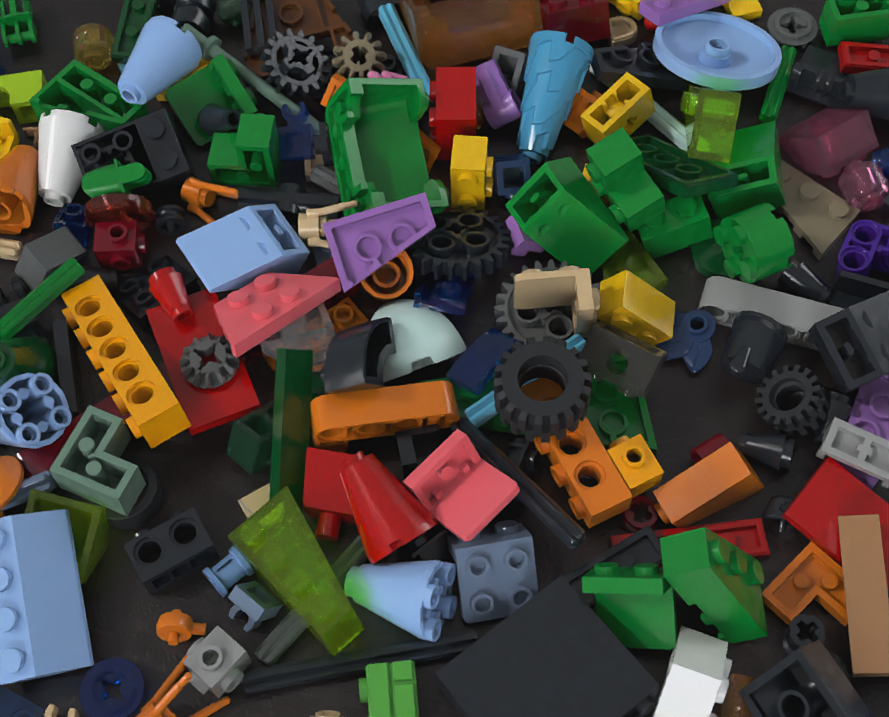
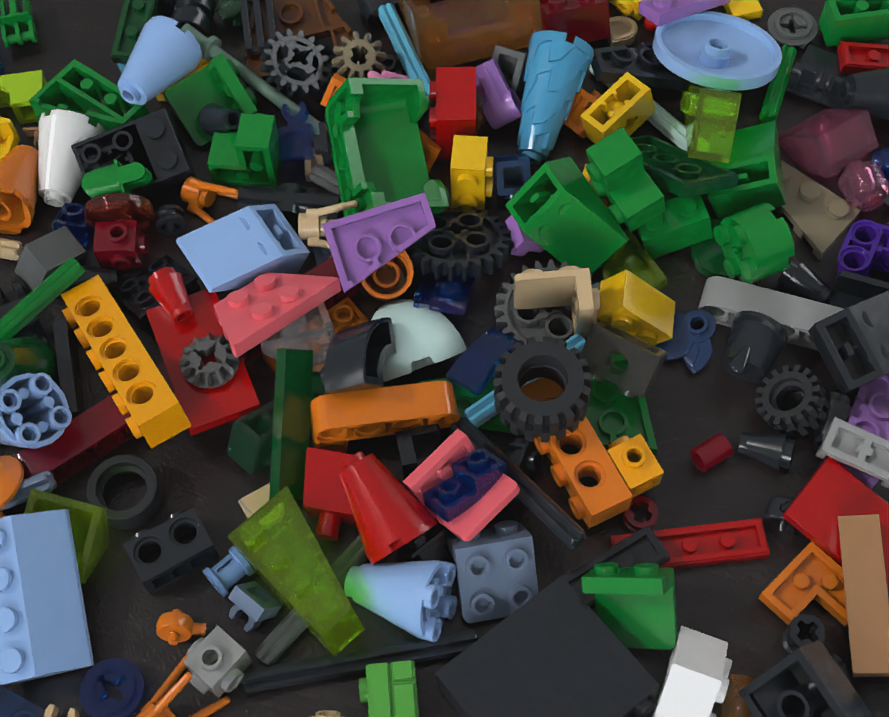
(92, 463): sand green brick -> none
(93, 46): clear yellow head -> none
(470, 482): none -> clear blue slope
(707, 487): orange slope -> none
(718, 580): green wedge -> none

